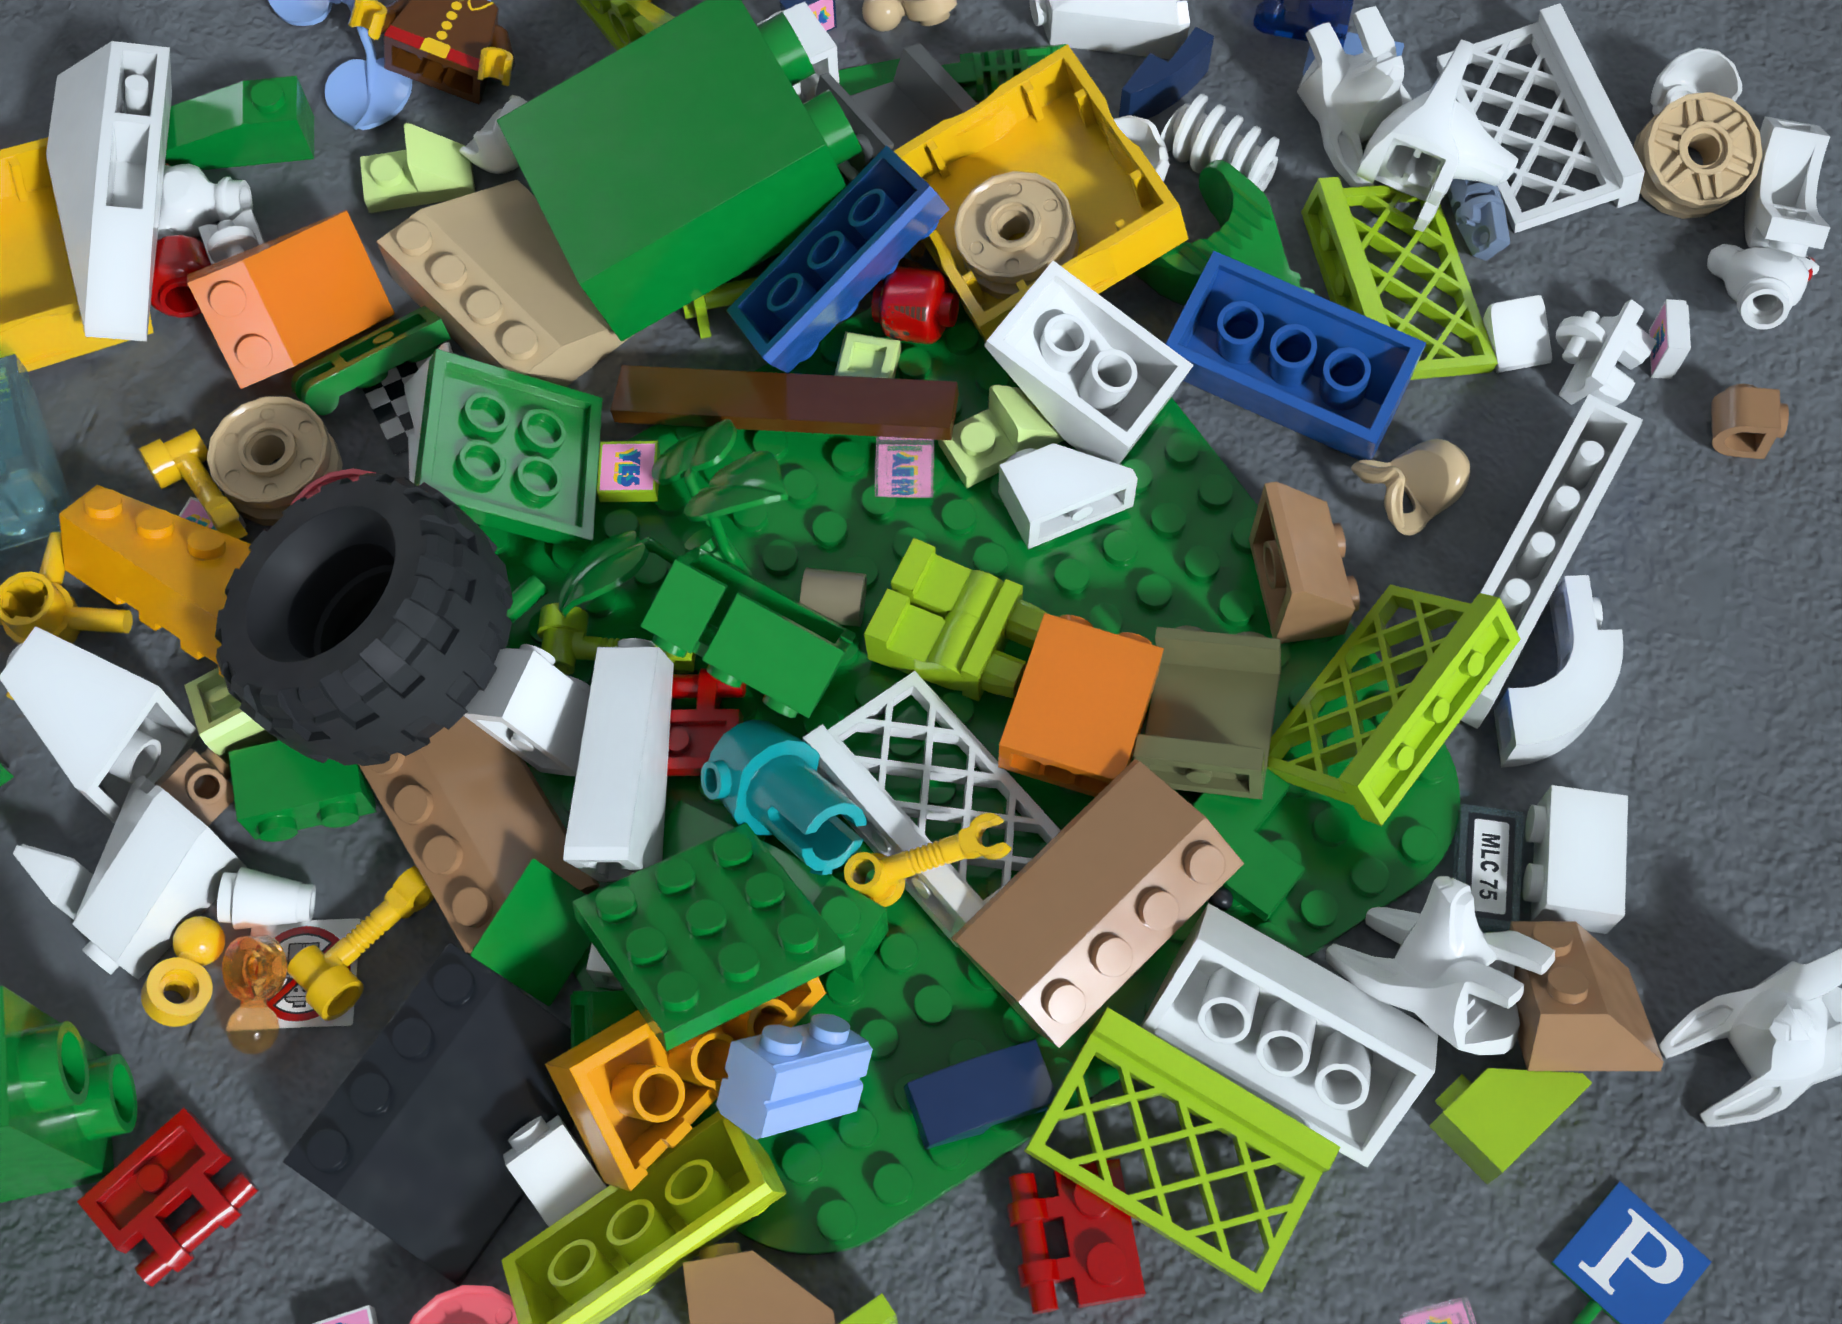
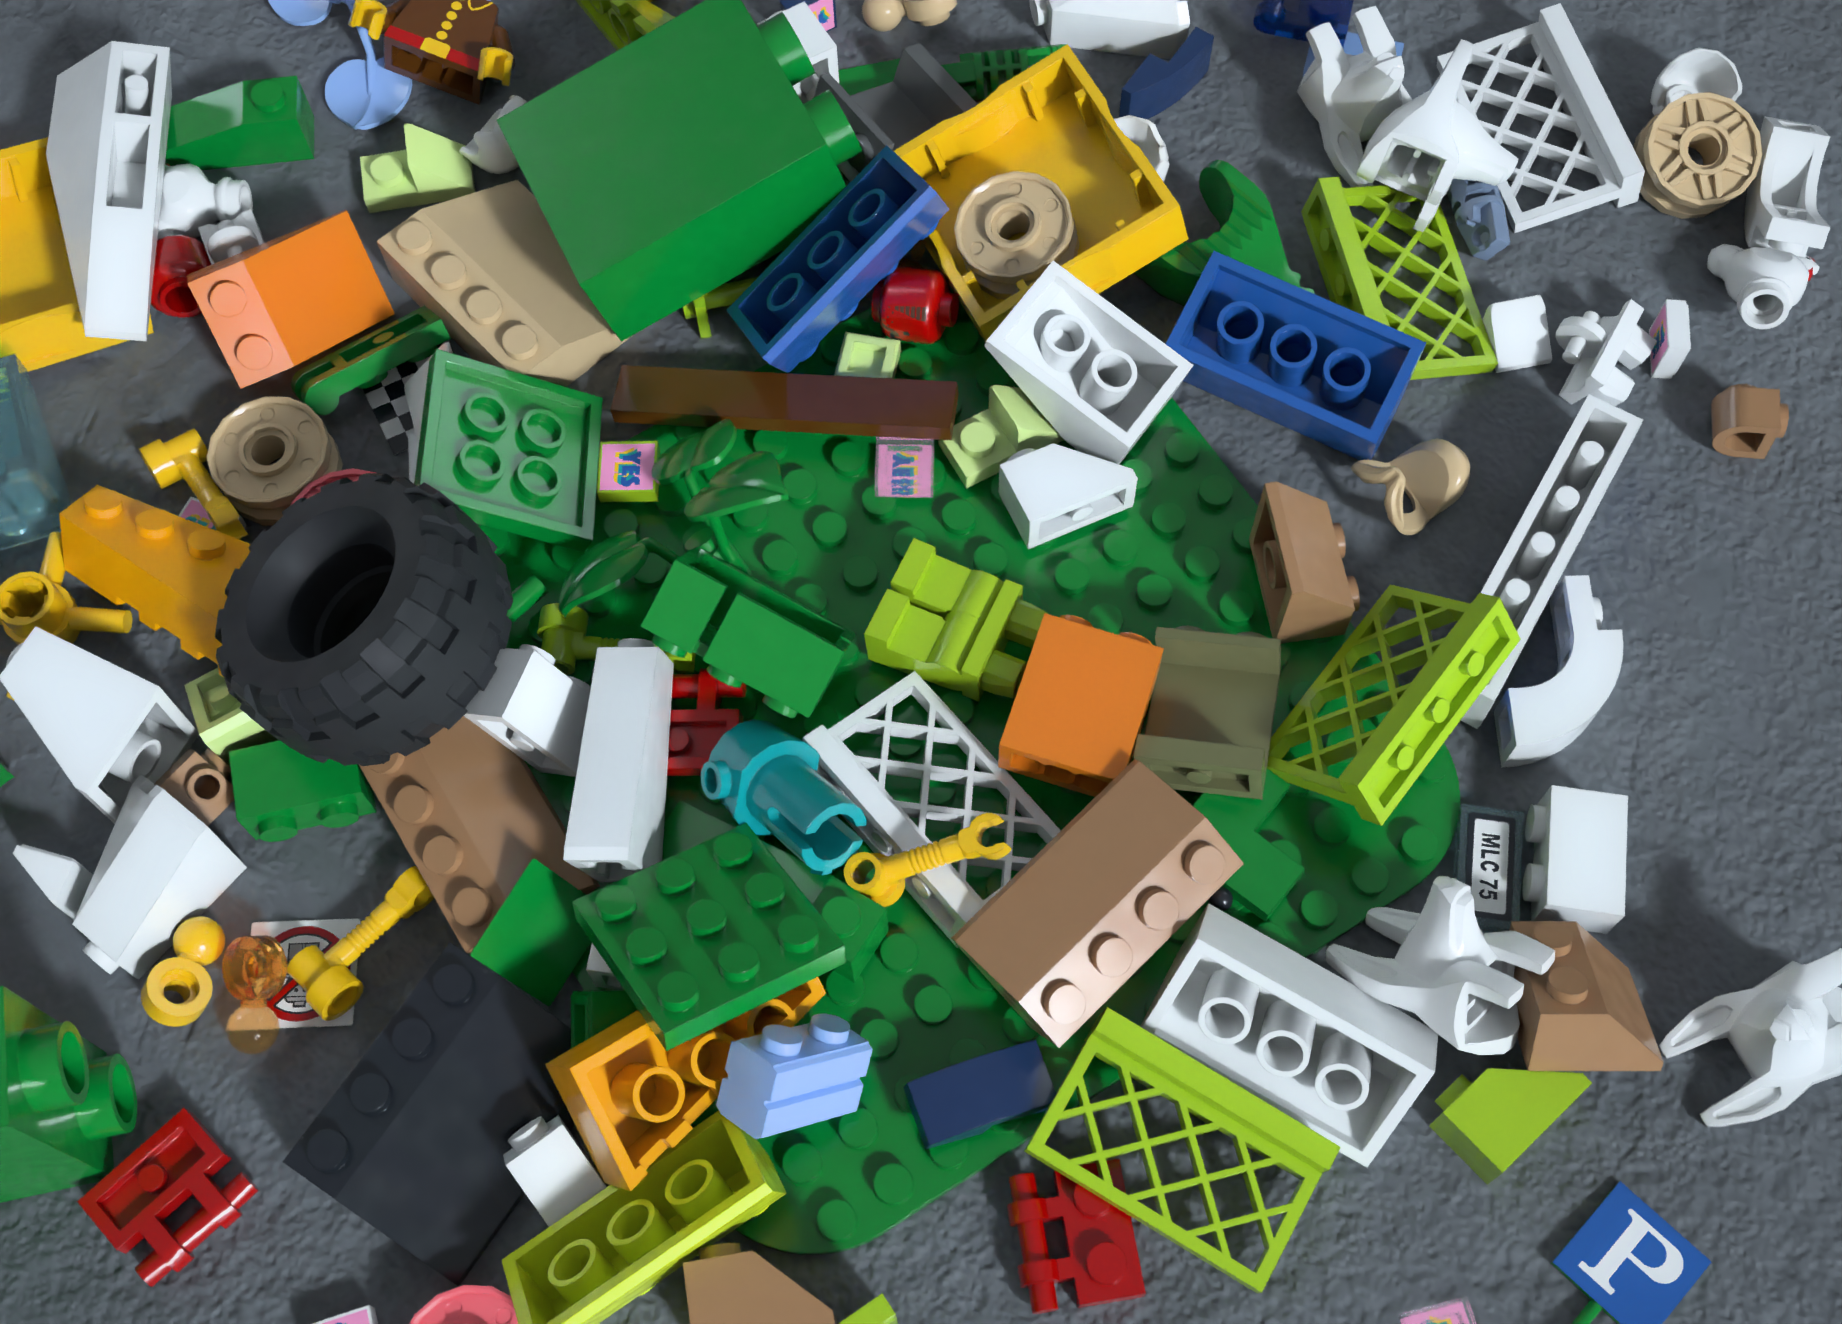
(263, 899): white cone -> none
(835, 594): dark tan piece -> none
(1205, 139): white piece -> none

